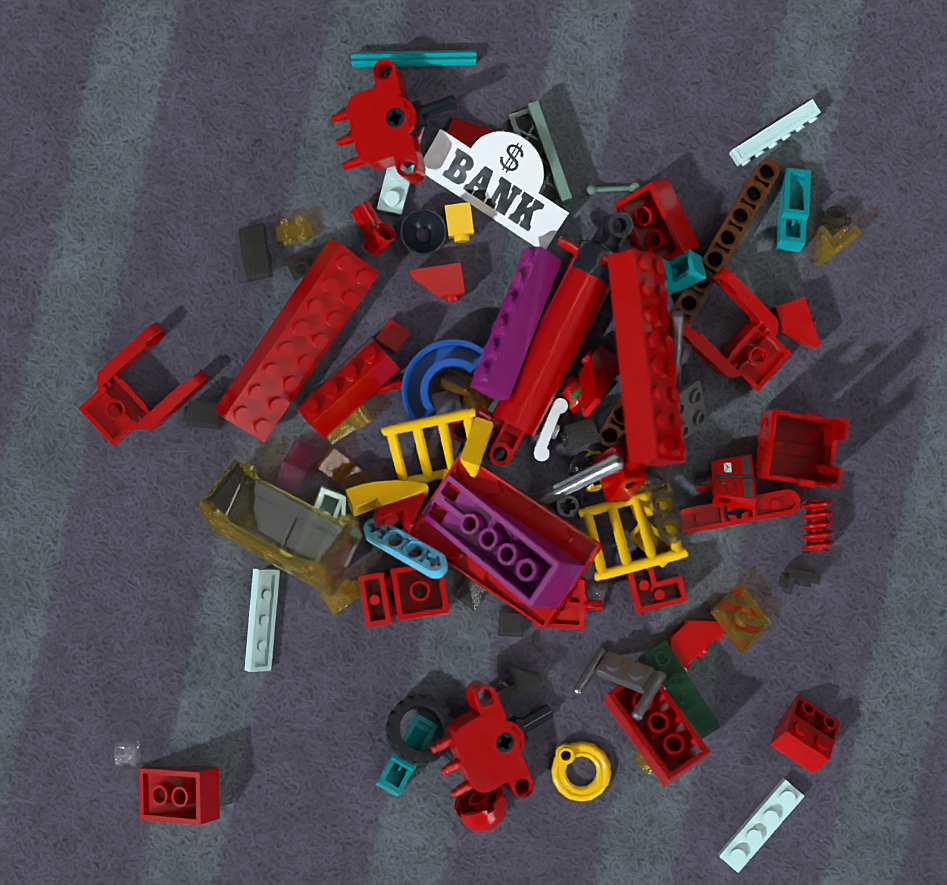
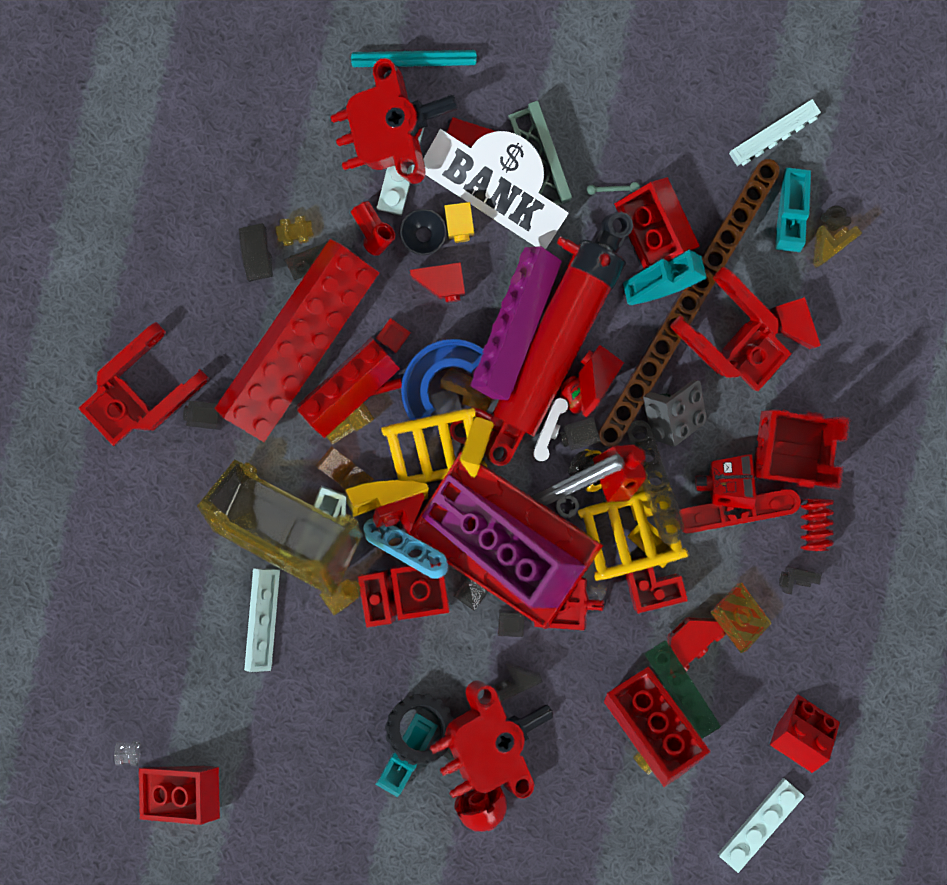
(296, 465): clear pink slope -> none
(578, 749): yellow piece -> none
(623, 672): flat silver plate -> none
(646, 359): red brick -> none
(677, 336): flat silver bar -> none

